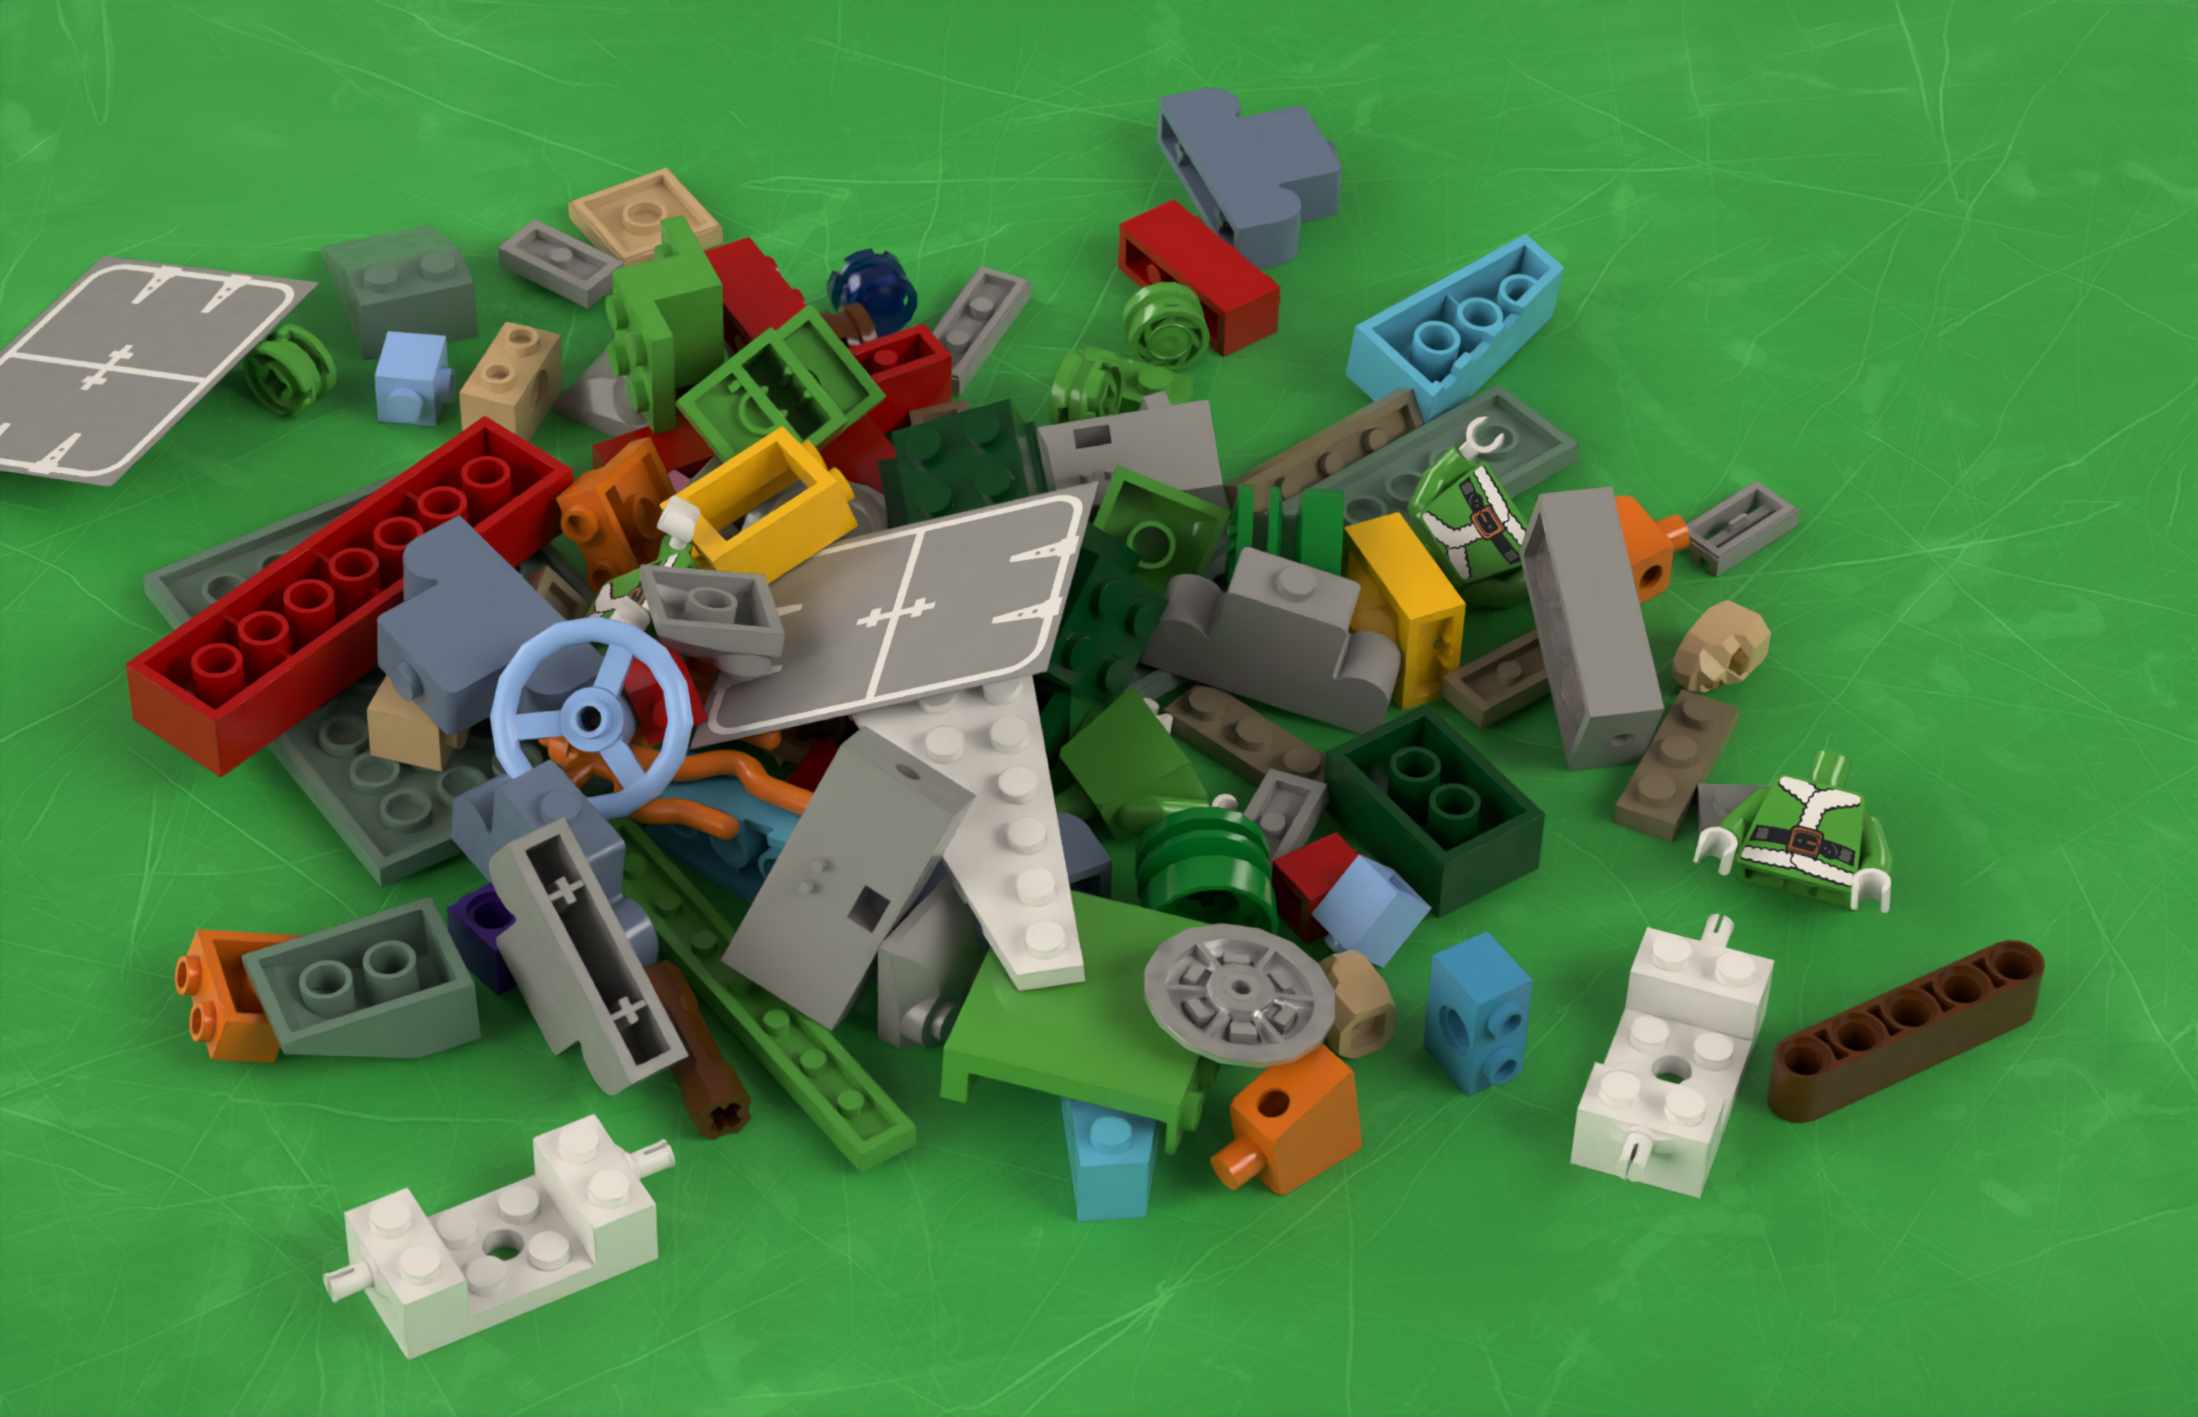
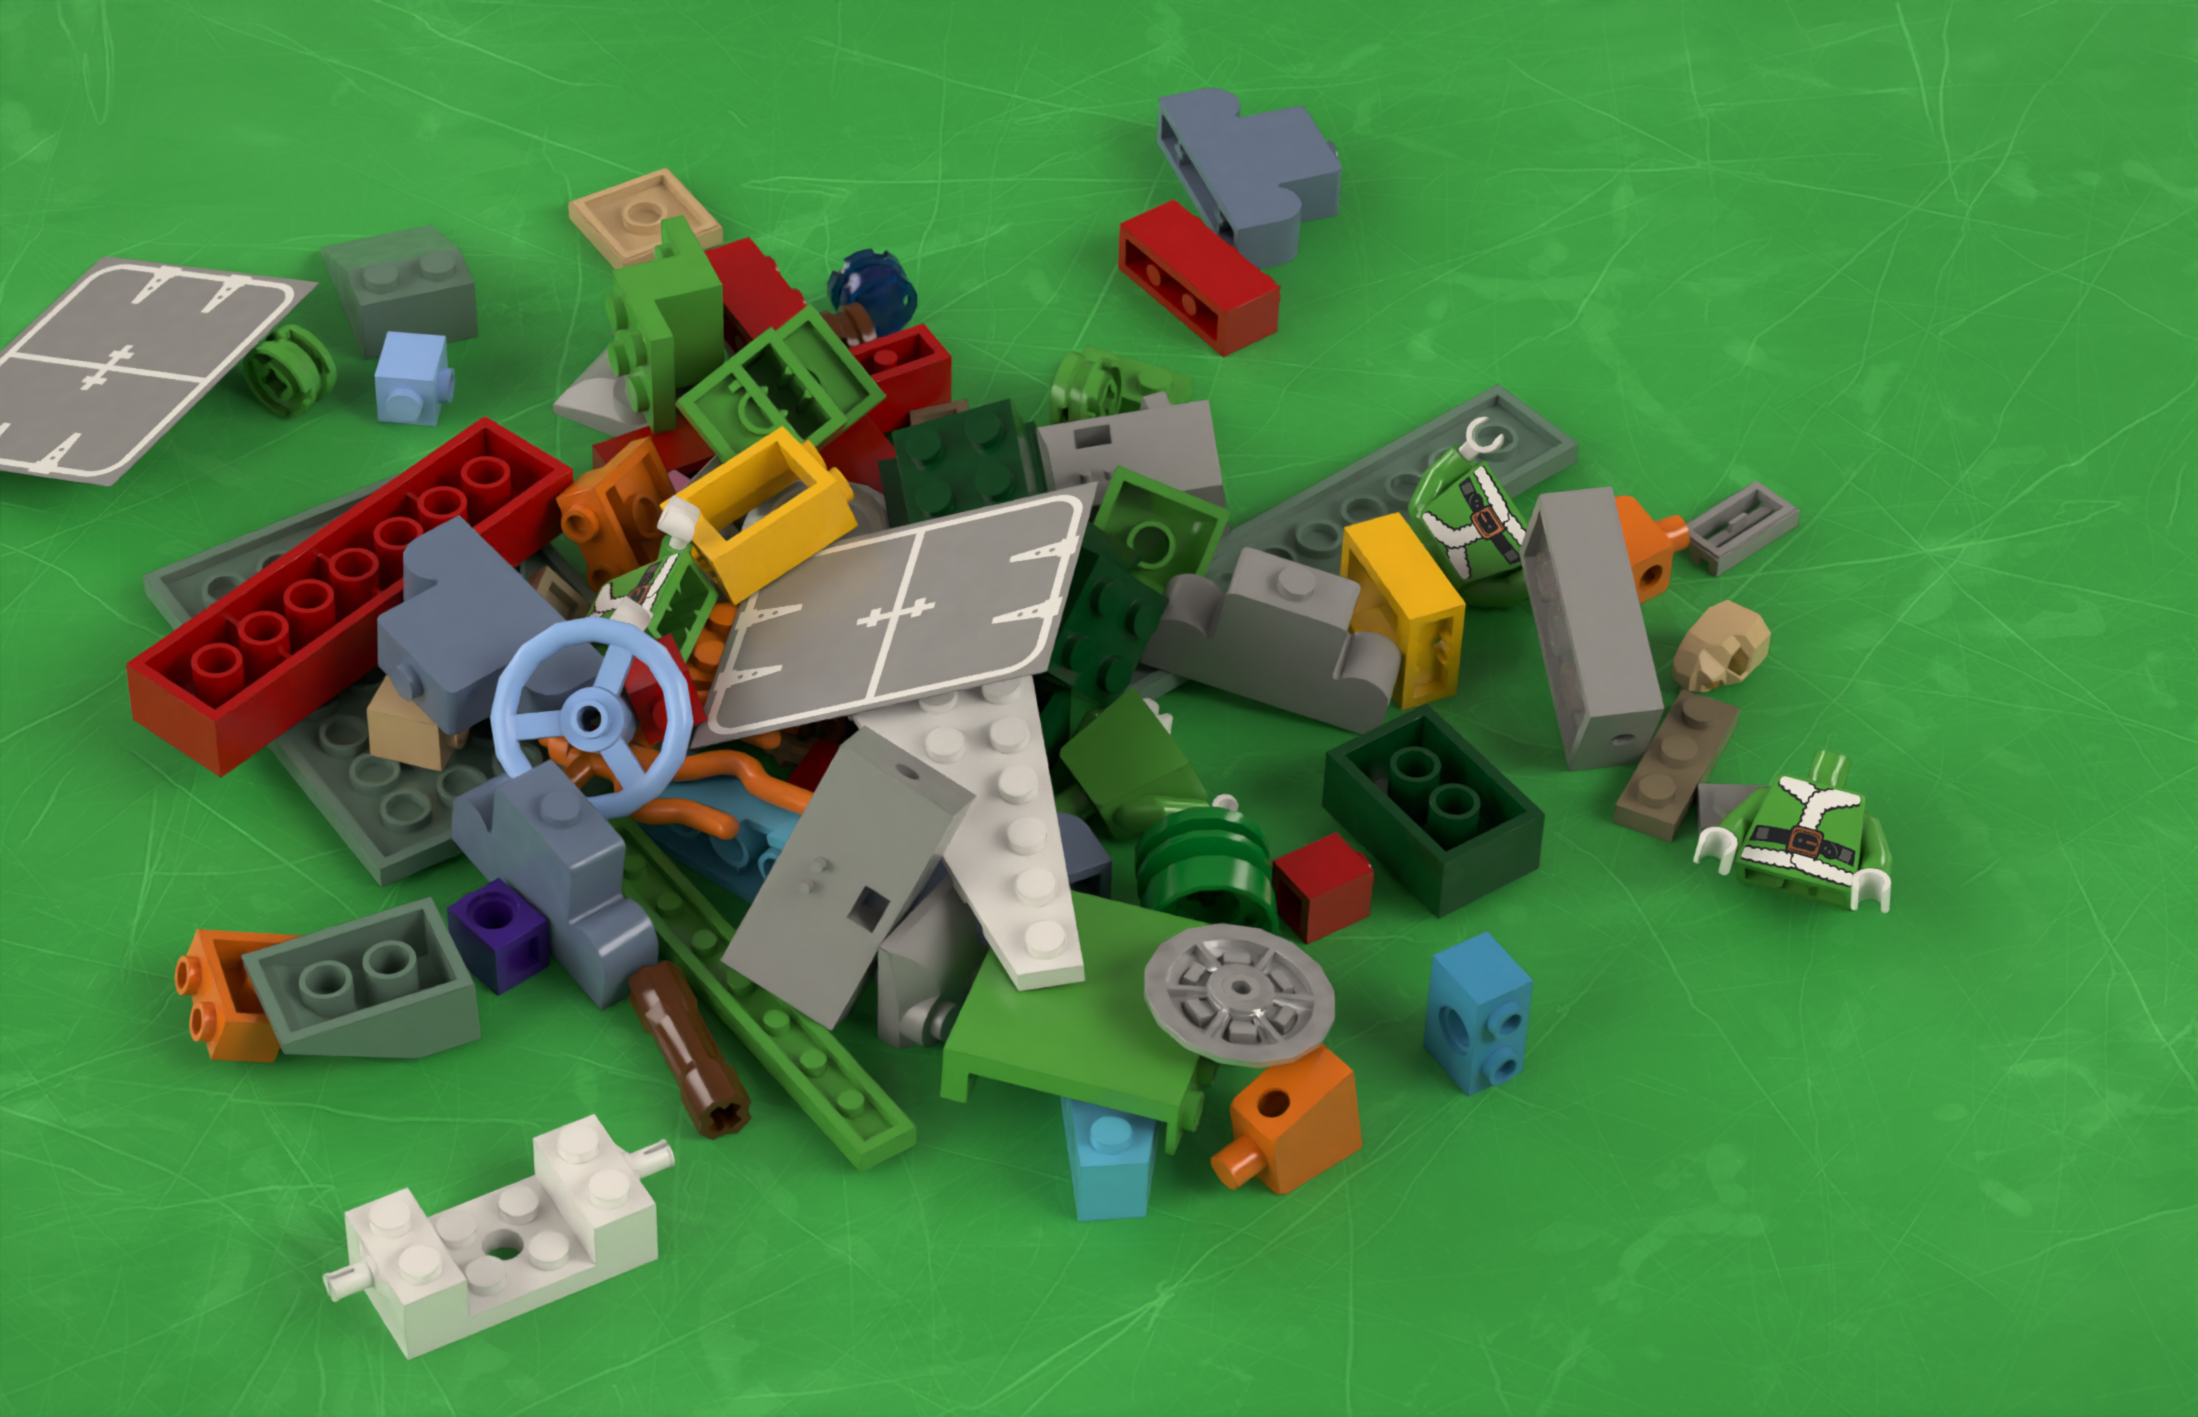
(515, 380): tan brick -> none
(559, 263): light grey plate -> none
(579, 962): light grey brick -> none
(716, 617): light grey slope -> none
(979, 321): light grey tile -> none
(1166, 325): bright green wheel -> none
(1240, 736): dark tan plate -> none
(1287, 810): light grey plate -> none
(1308, 538): green wheel -> none
(1331, 449): dark tan plate -> none
(1363, 1005): tan rock -> none
(1370, 911): light blue brick -> none
(1457, 329): medium azure wedge -> none
(1499, 681): dark tan plate -> none
(1685, 1014): white brick -> none
(1905, 1031): reddish brown beam -> none

